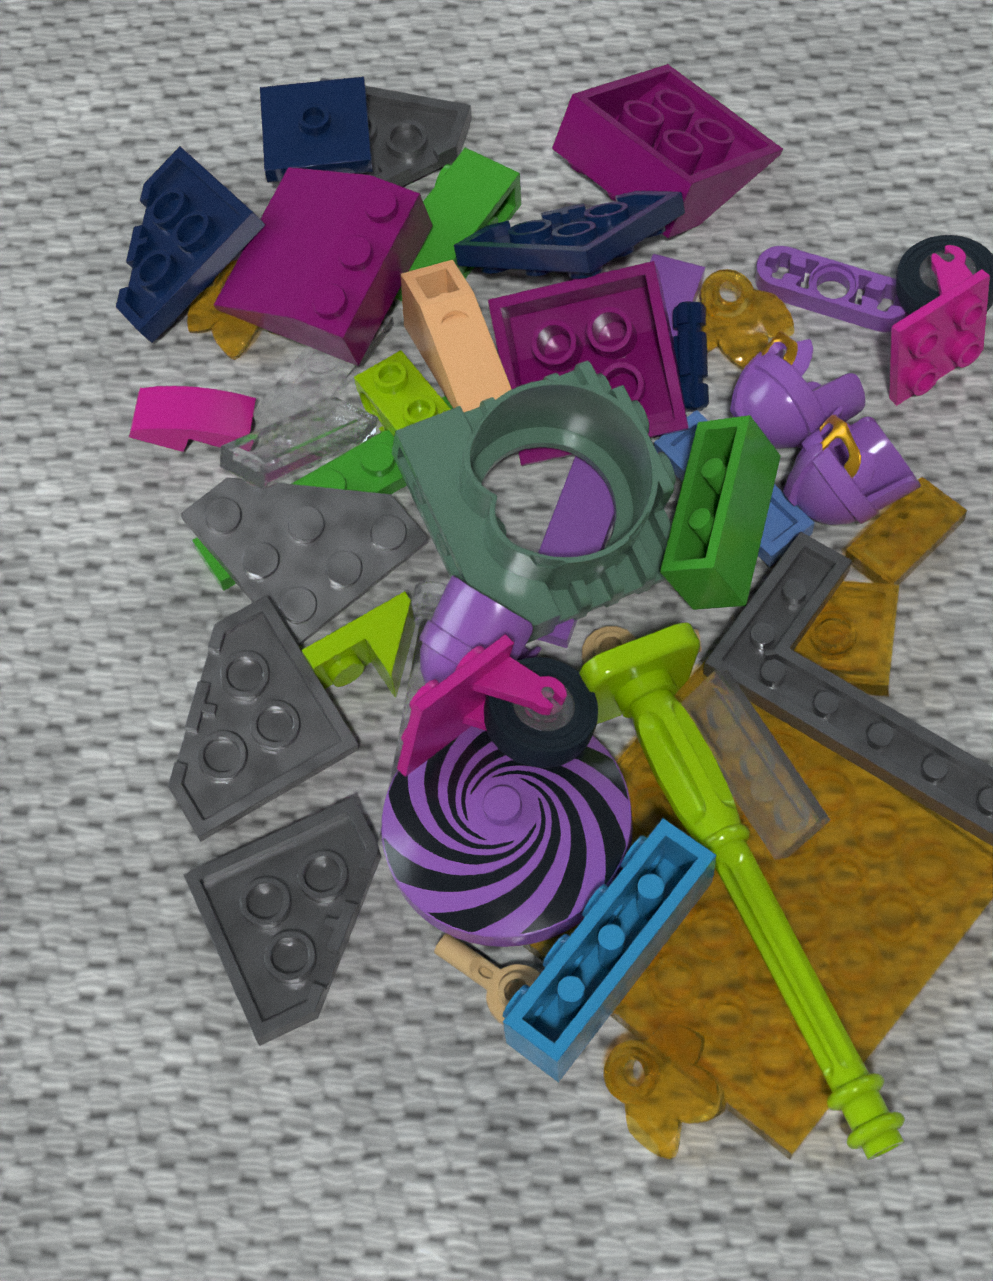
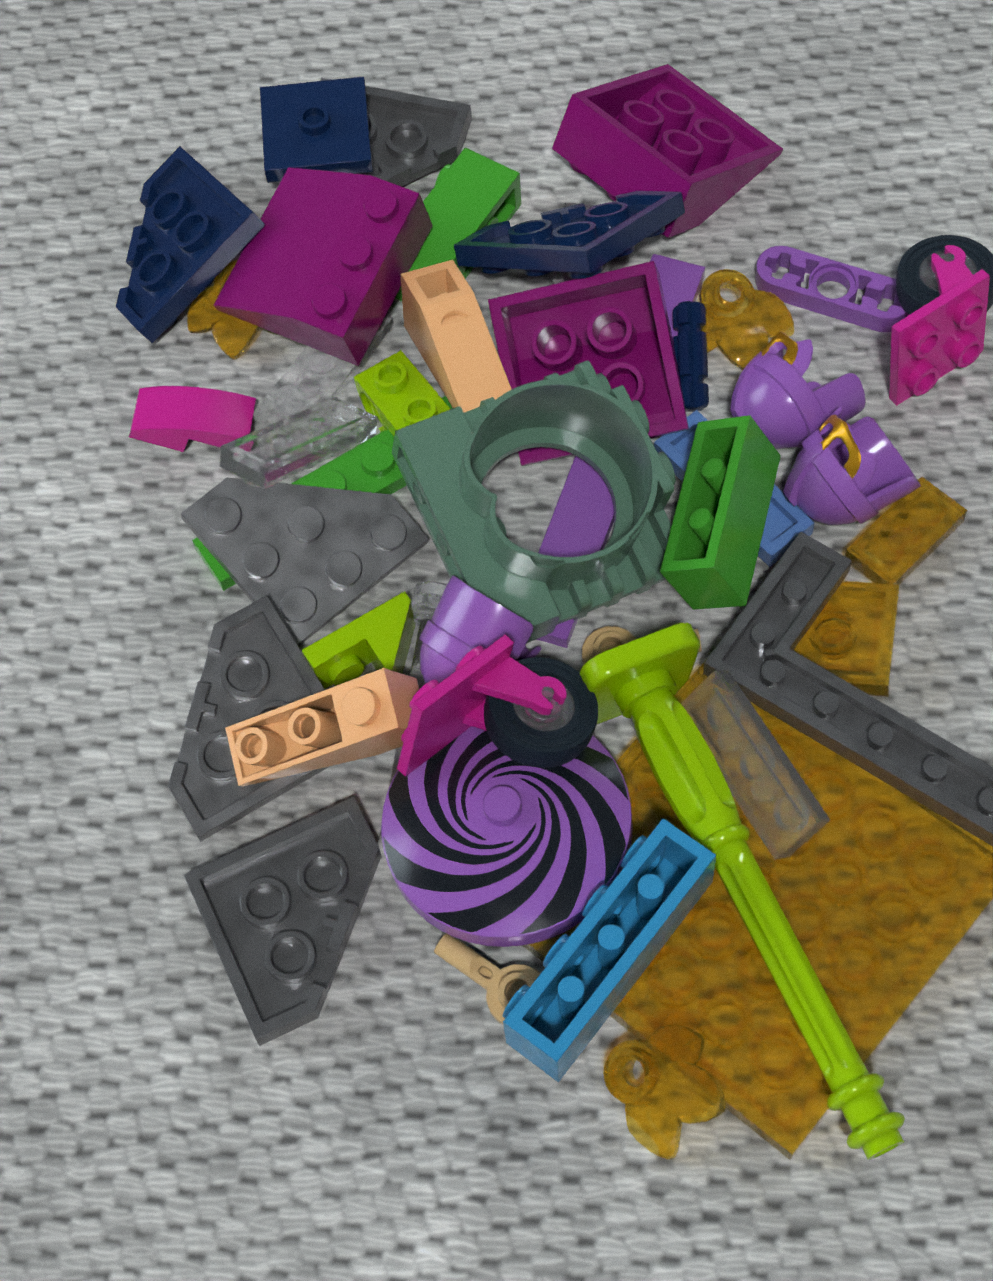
(324, 728): none -> light nougat slope

